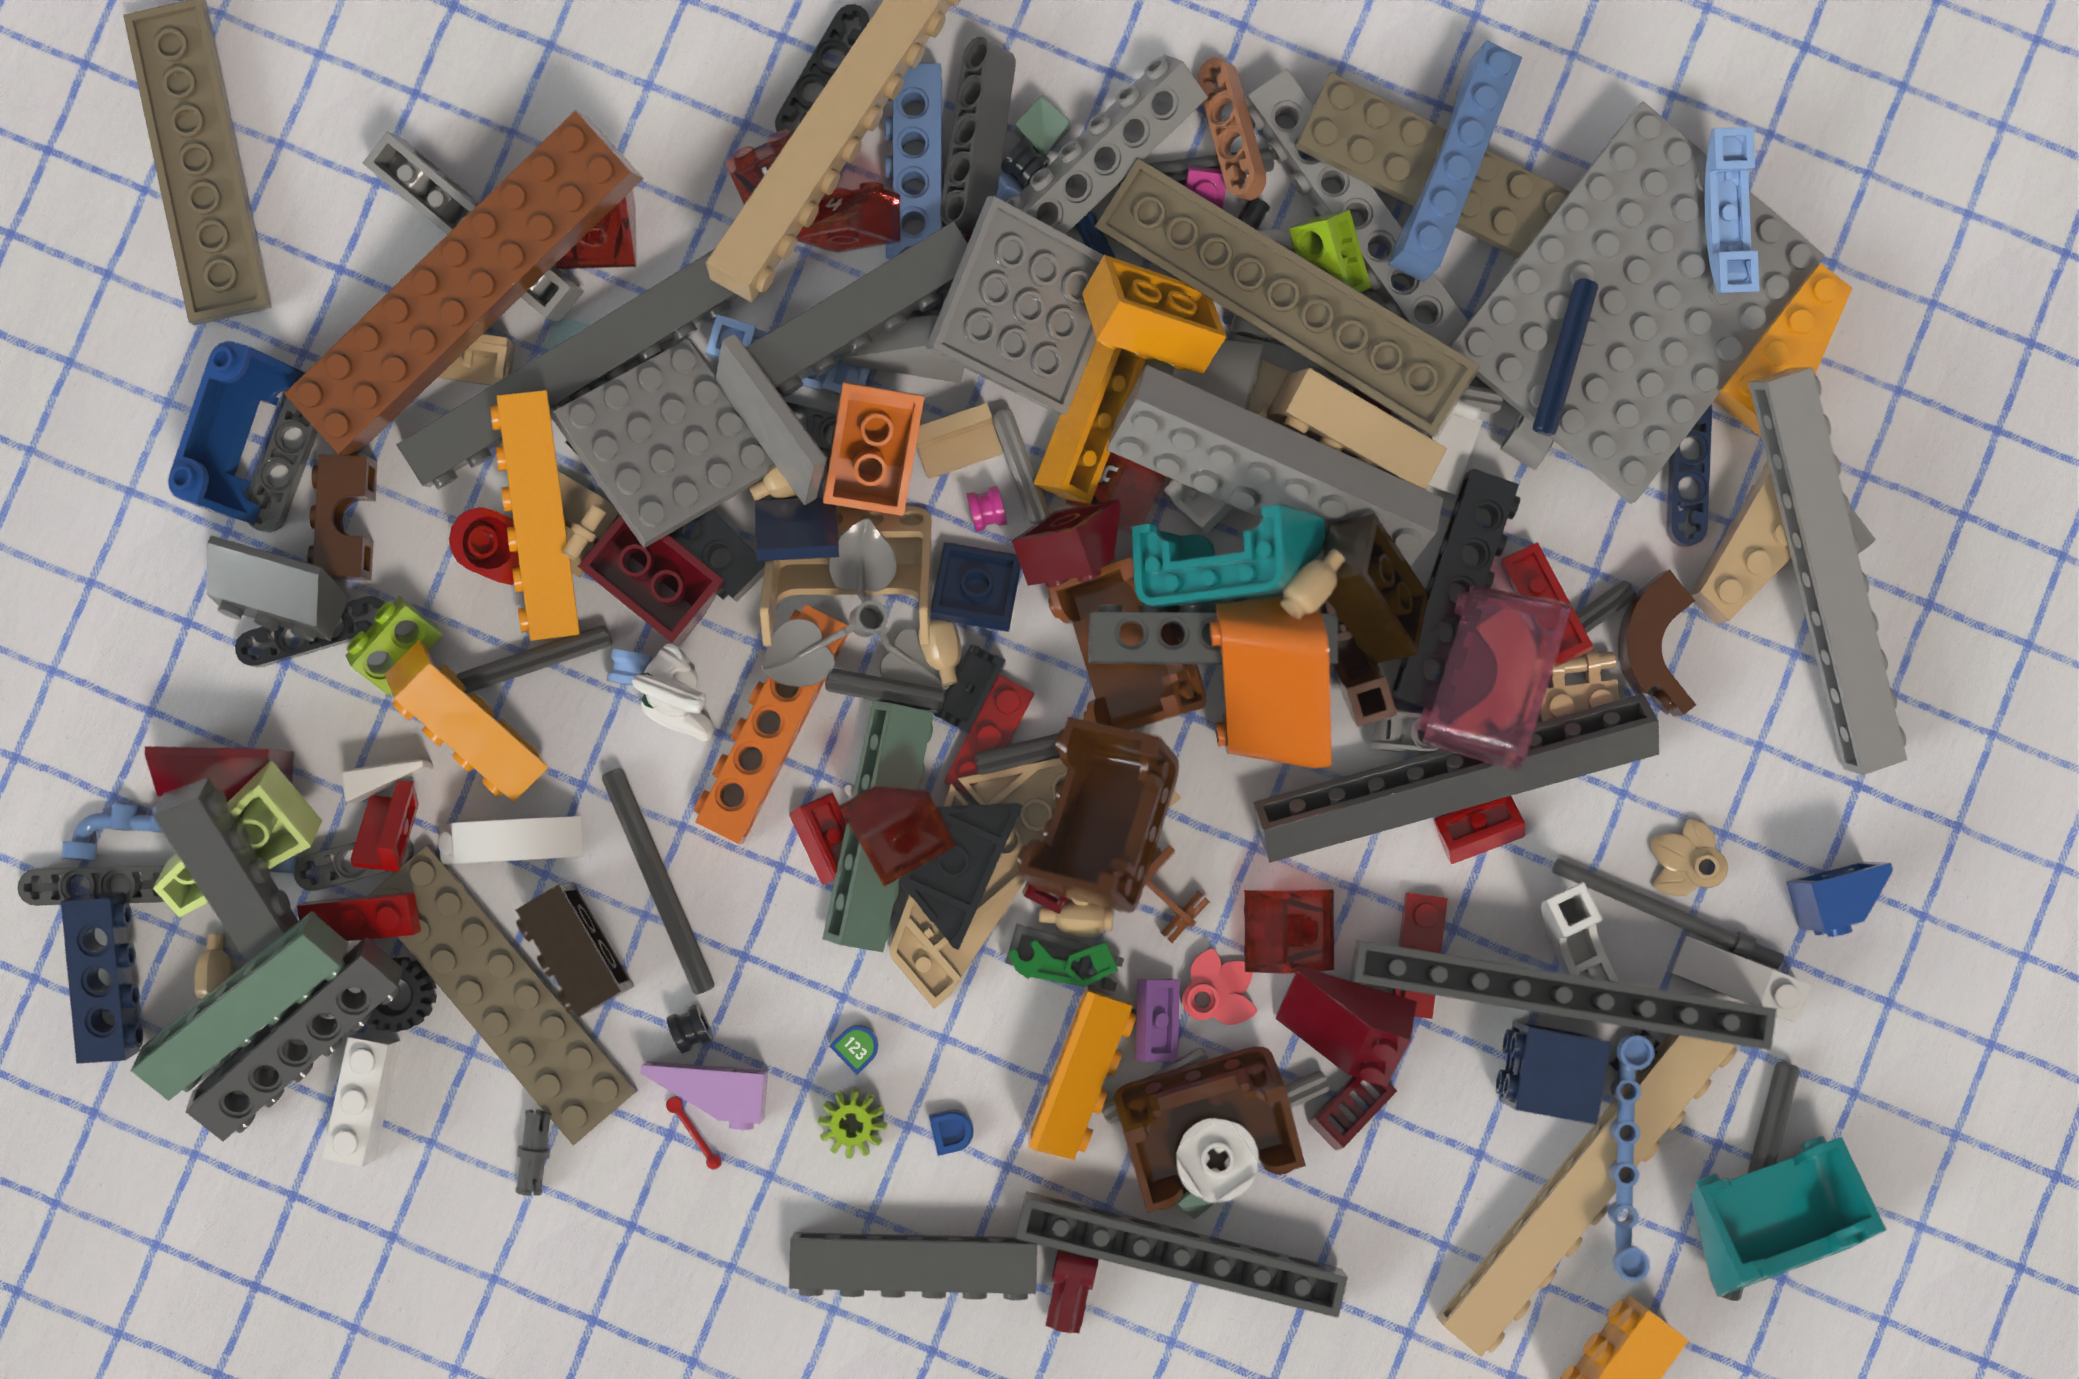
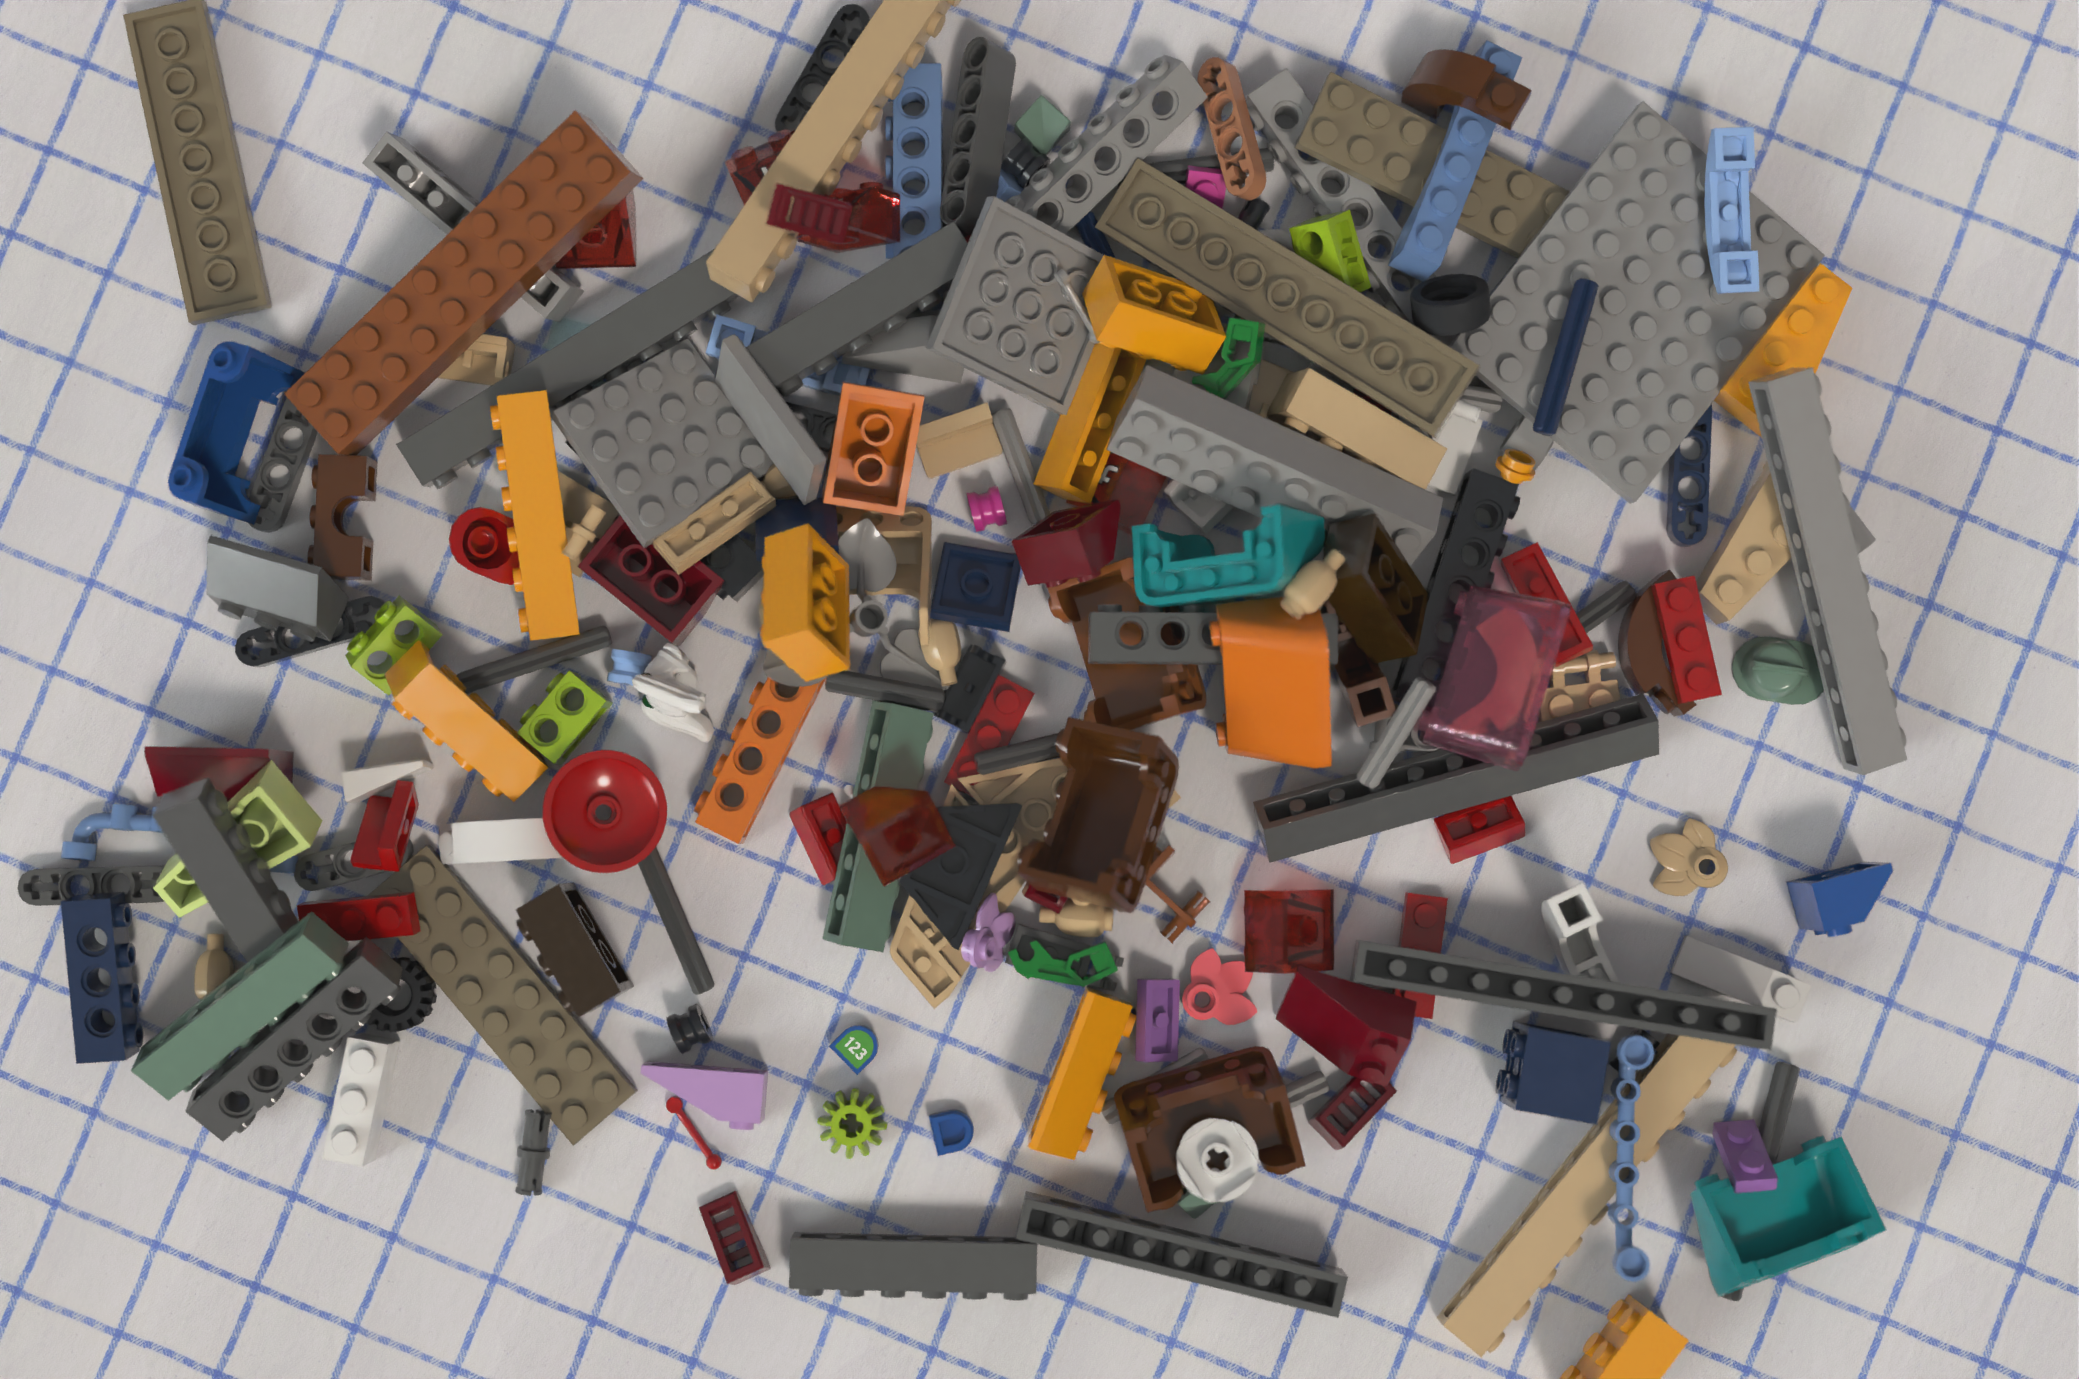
(572, 725): none -> lime brick
(635, 805): none -> red dish
(714, 523): none -> tan tile
(726, 1259): none -> dark red slope
(806, 603): none -> light orange brick
(810, 214): none -> dark red slope
(993, 931): none -> lavender plate
(1064, 280): none -> light grey hinge
(1072, 1280): dark red piece -> none
(1234, 371): none -> green piece
(1396, 732): none -> light grey axle
(1450, 304): none -> black tyre
(1464, 82): none -> reddish brown arch
(1515, 466): none -> light orange plate
(1686, 639): none -> red plate
(1739, 943): dark grey bar -> none
(1744, 1156): none -> medium lavender plate
(1778, 670): none -> sand green piece

